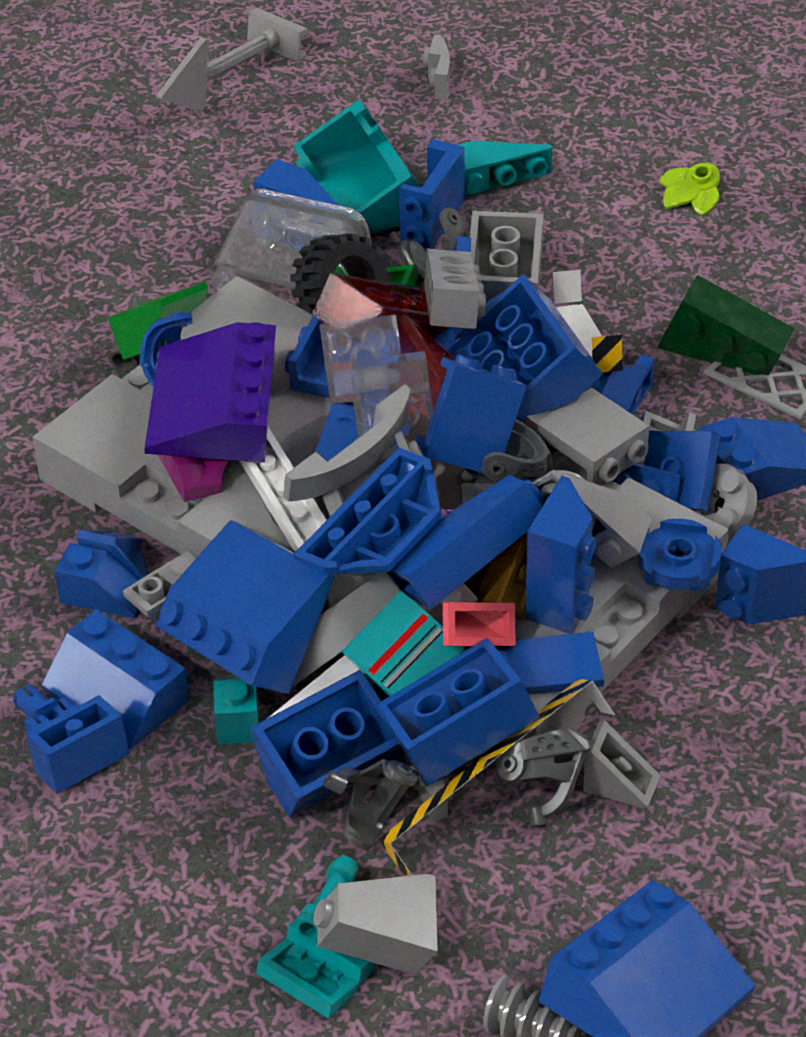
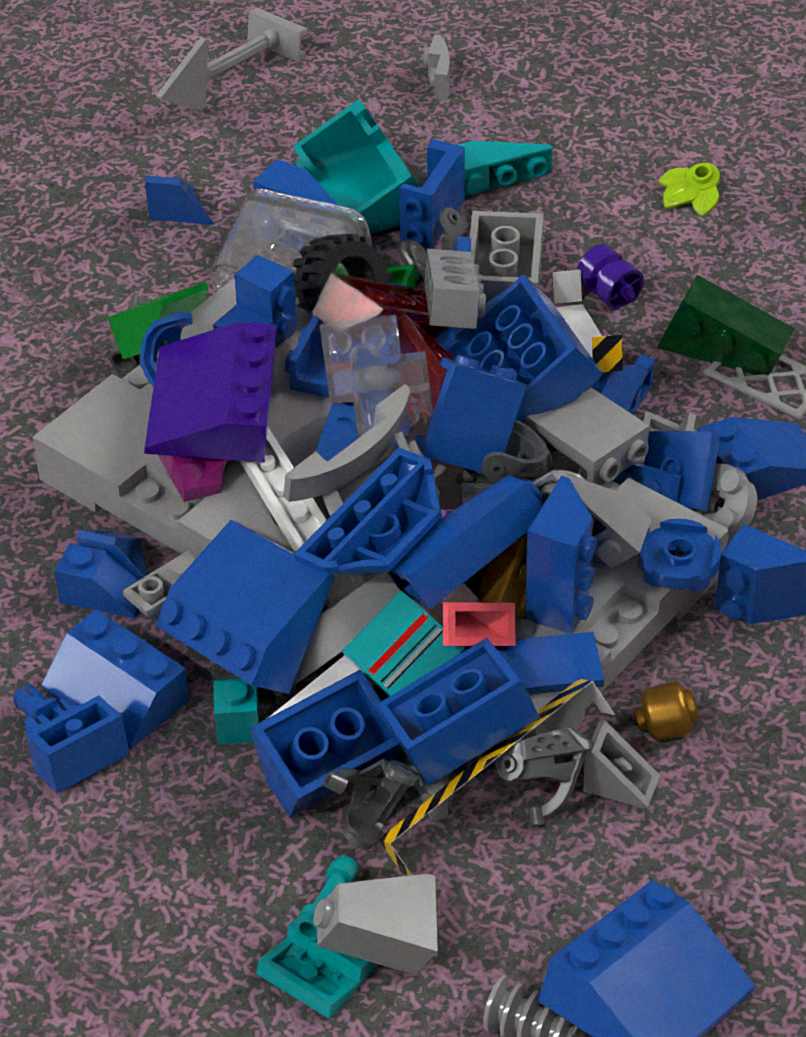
(174, 201): none -> blue slope
(264, 296): none -> blue brick
(610, 277): none -> dark purple wheel
(667, 711): none -> pearl gold head

